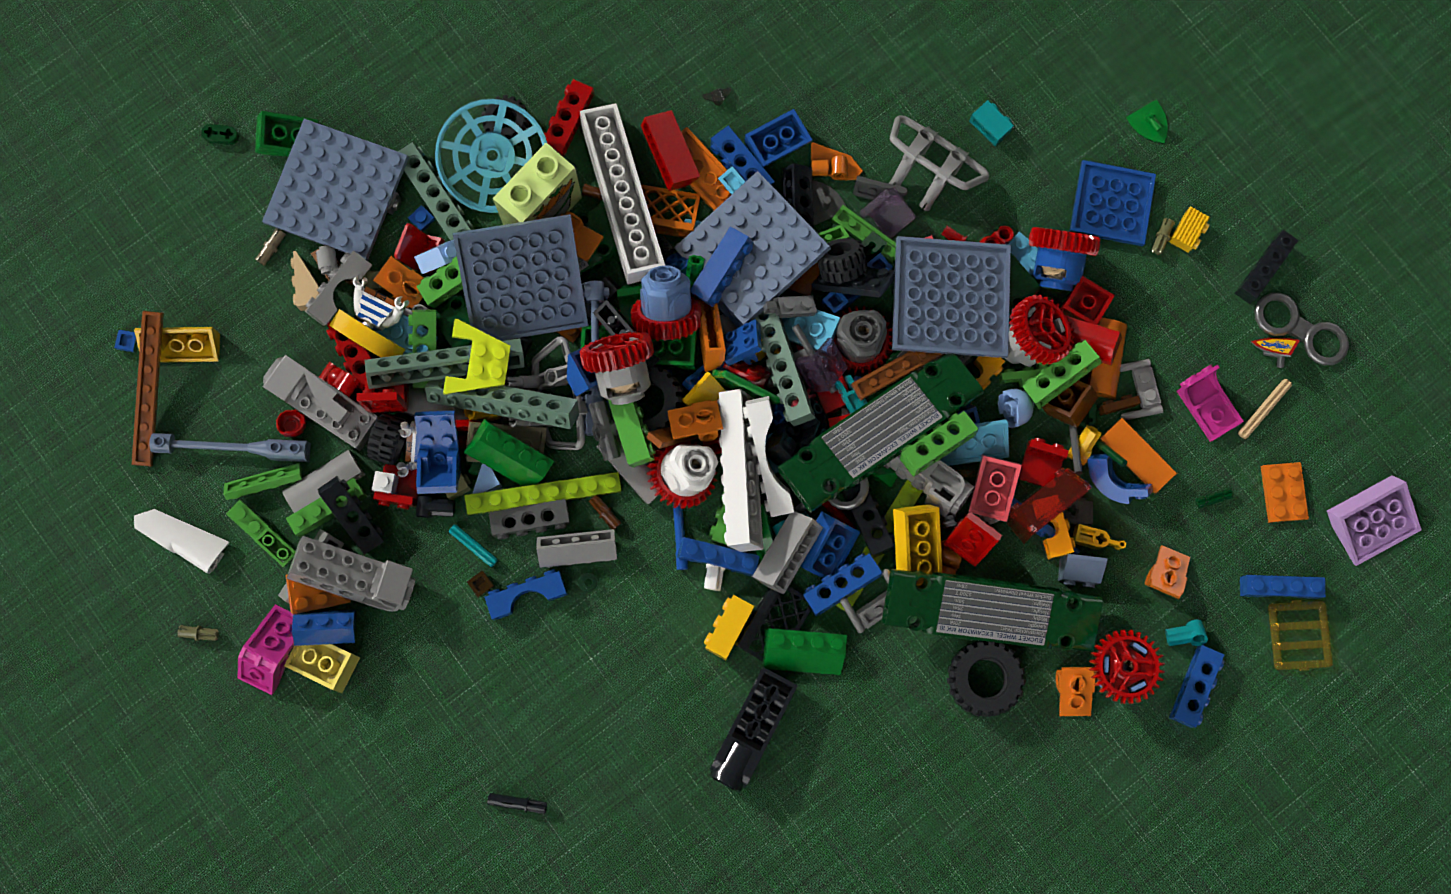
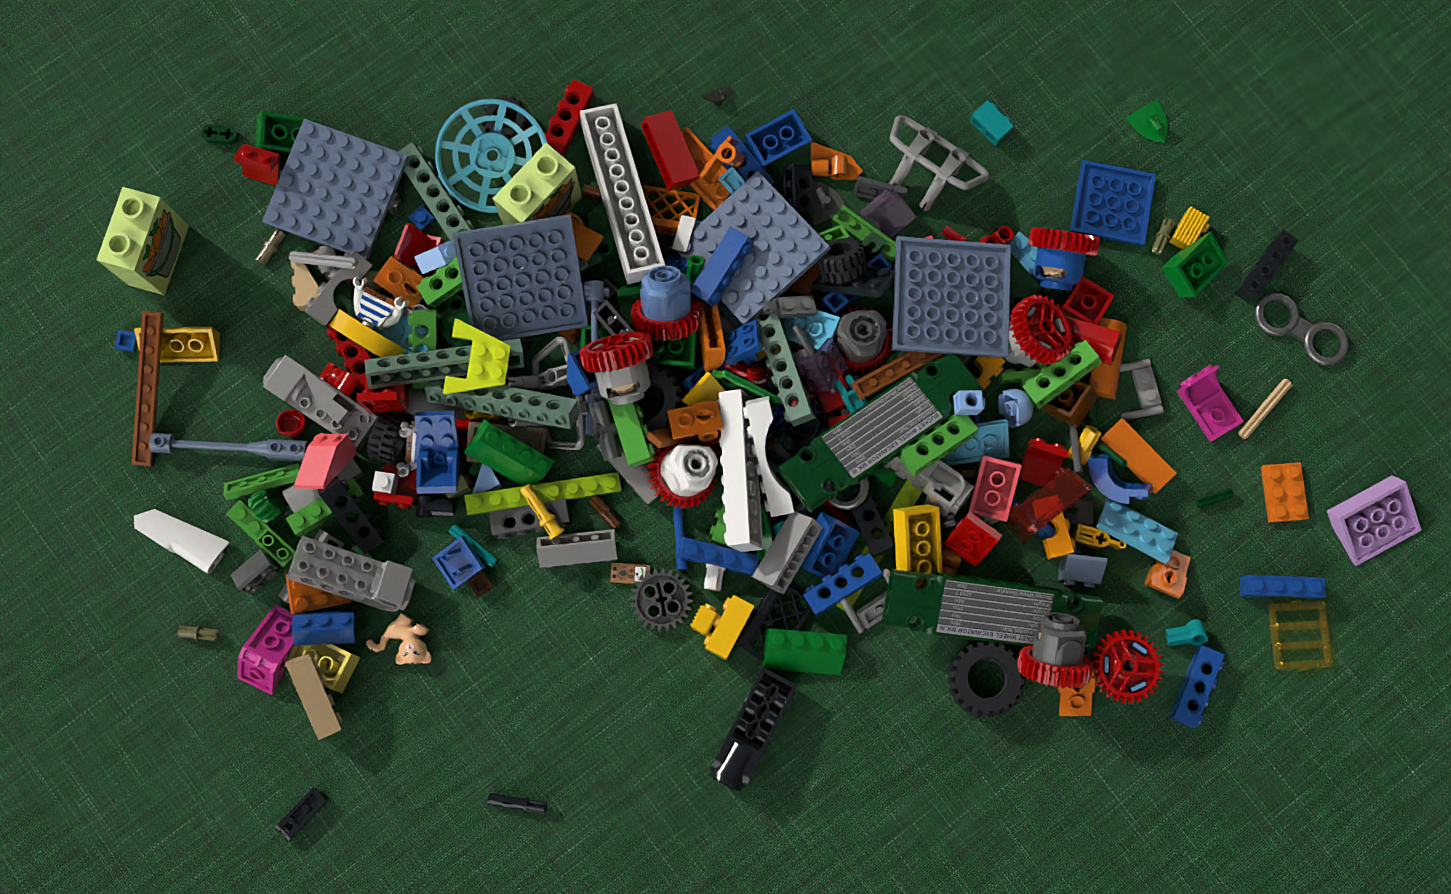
(143, 241): none -> yellowish green brick
(255, 572): none -> dark grey slope
(259, 164): none -> red bracket
(264, 506): none -> green gear
(301, 814): none -> black plate
(313, 696): none -> tan slope
(323, 259): none -> light grey axle
(324, 460): none -> coral slope
(412, 648): none -> light nougat animal
(458, 562): none -> blue plate
(502, 602): blue arch -> none
(546, 519): none -> yellow pin
(628, 573): none -> tile
(678, 595): none -> dark grey gear
(683, 233): none -> white sticker
(704, 619): none -> yellow brick
(723, 156): none -> orange piece
(963, 408): none -> light blue brick
(1057, 653): none -> piece
(1125, 403): reddish brown plate -> none
(1137, 530): none -> medium azure plate
(1195, 266): none -> green slope
(1277, 348): shield -> none

